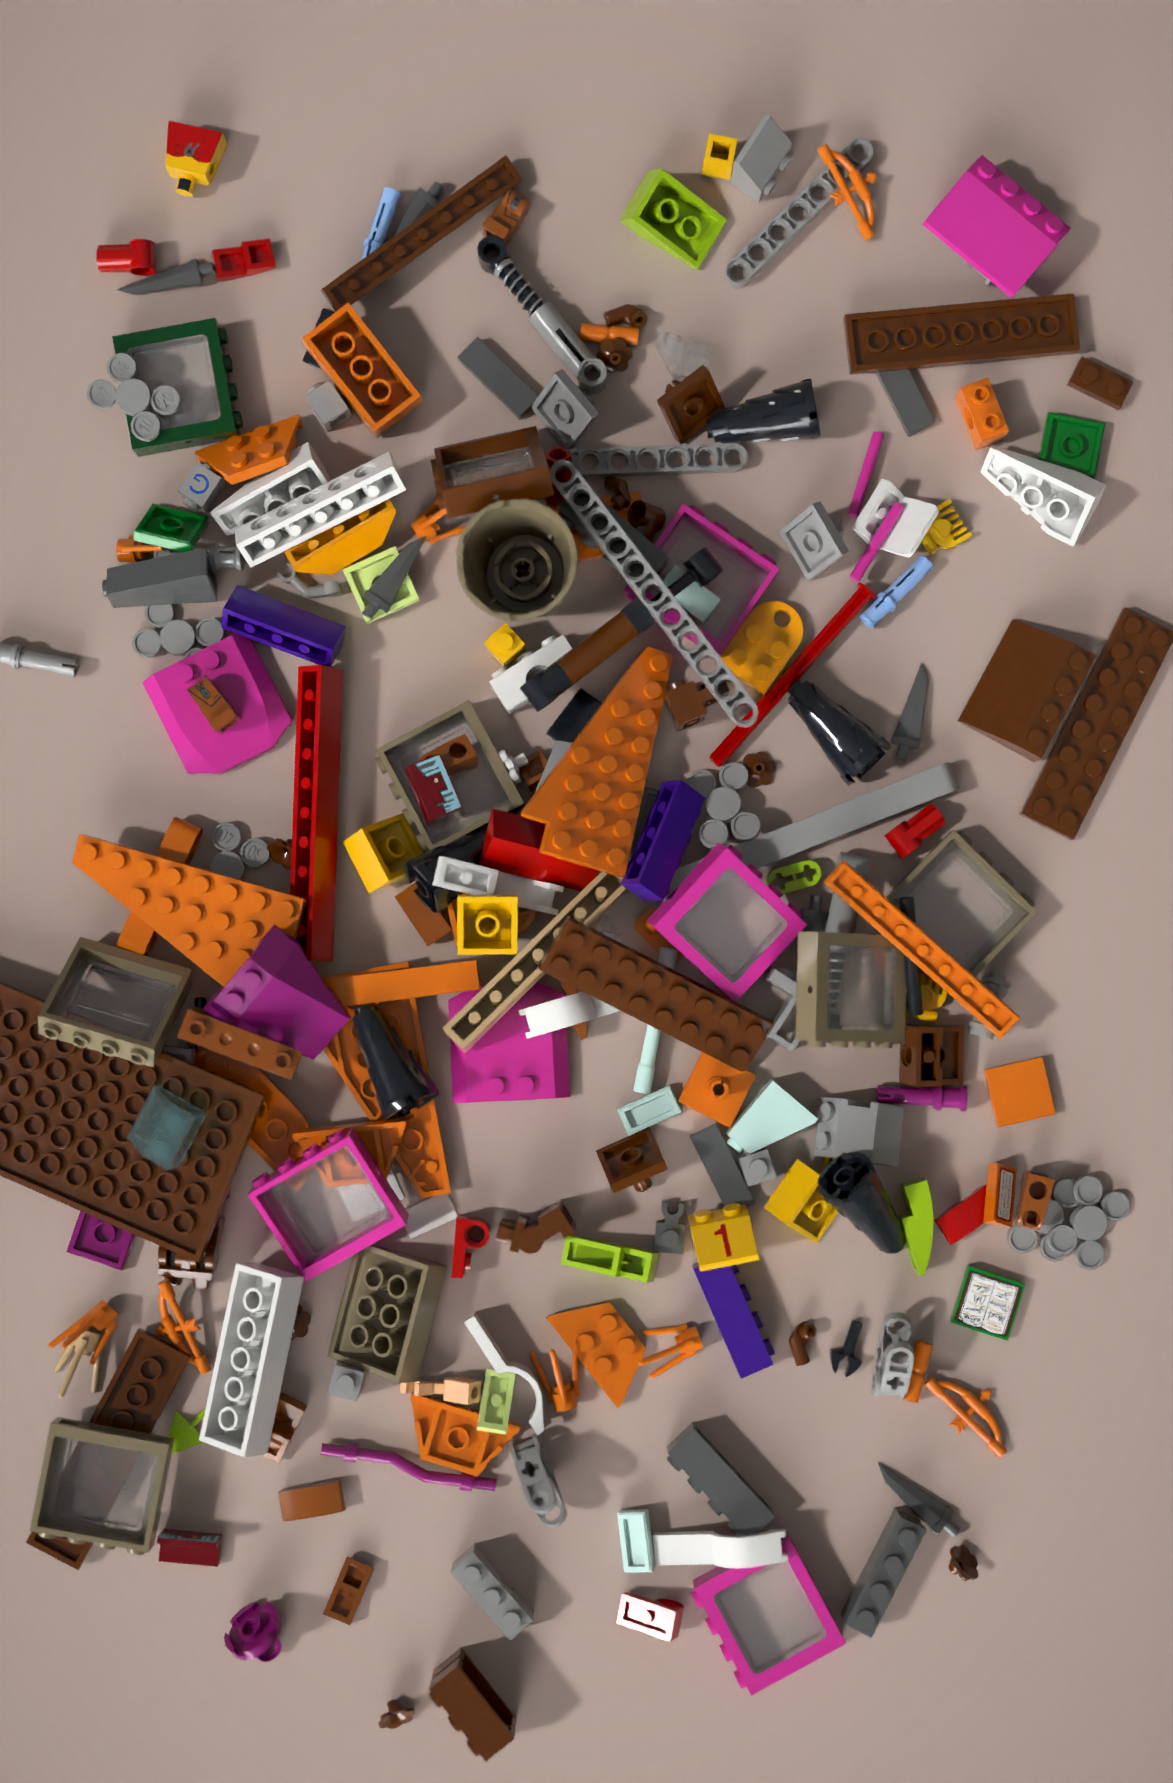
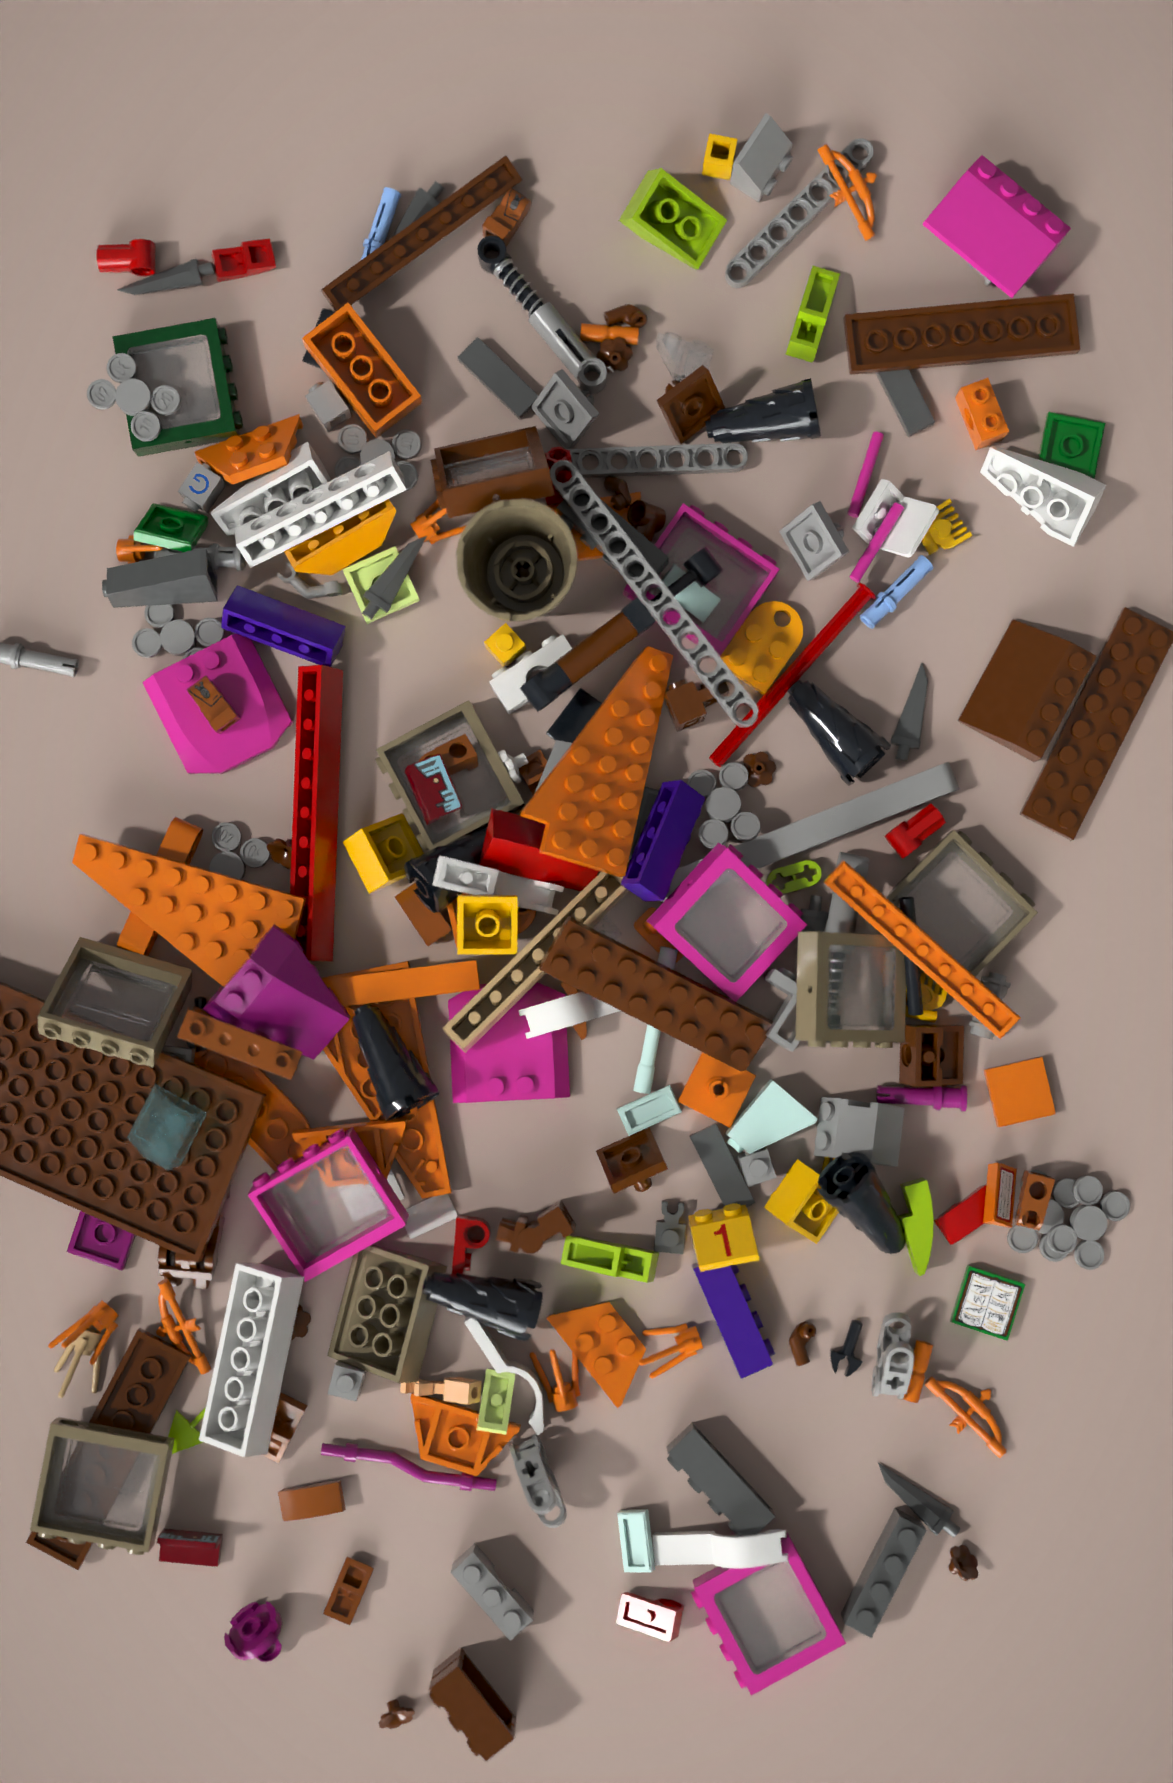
(193, 155): torso -> none
(353, 440): none -> light grey piece
(493, 1301): none -> black cone
(812, 314): none -> lime slope
(1100, 383): reddish brown plate -> none

